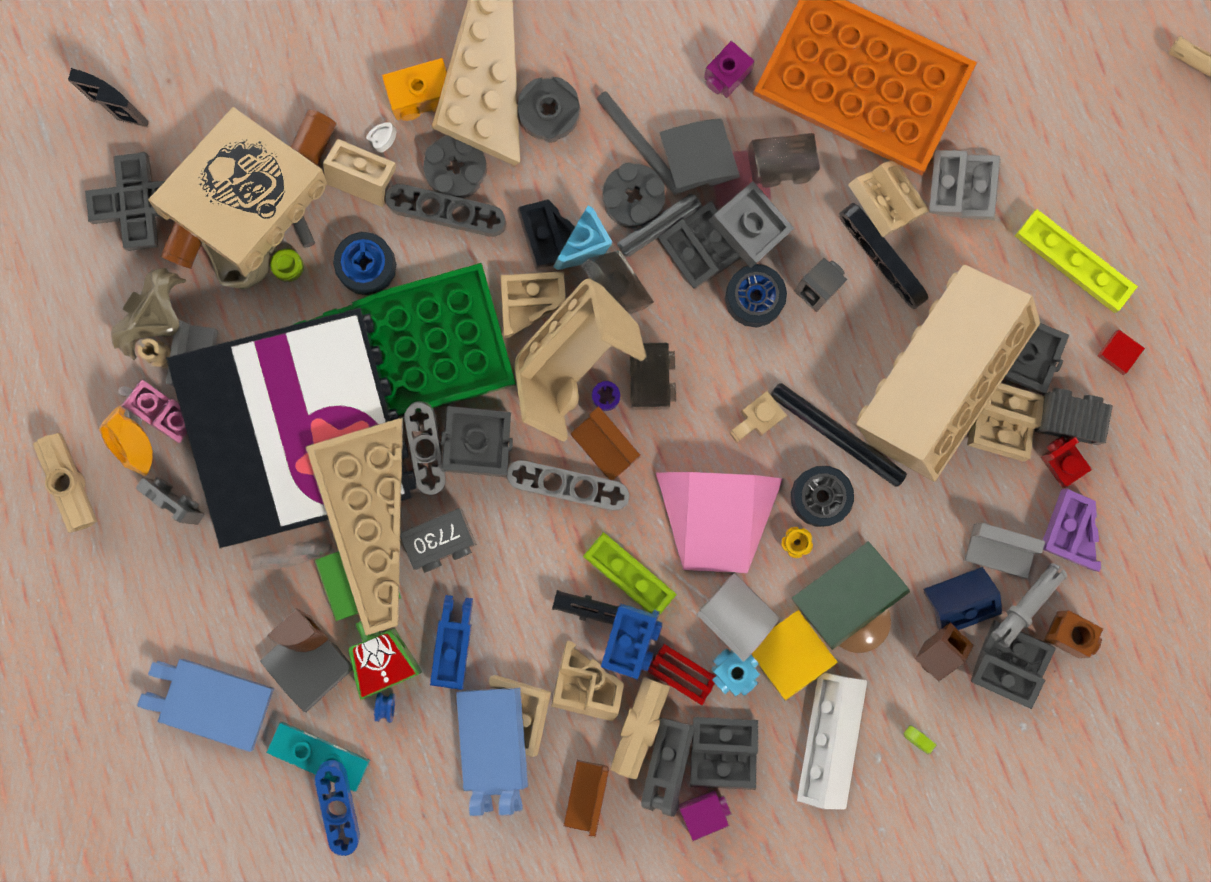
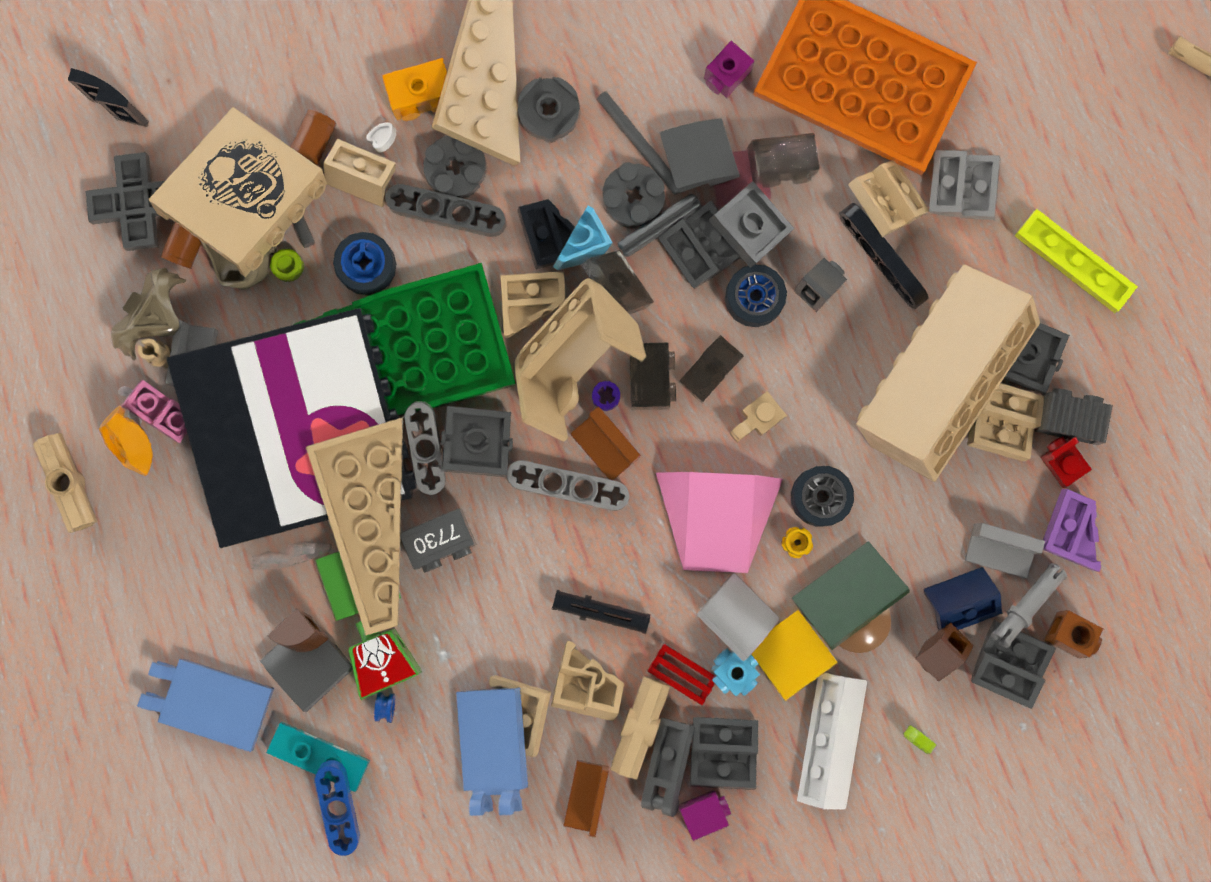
(160, 493): dark grey wing -> none
(452, 646): blue hinge -> none
(629, 574): lime tile -> none
(630, 641): blue bracket -> none
(711, 368): none -> clear smoke slope
(838, 435): black axle -> none
(1121, 352): red tile -> none

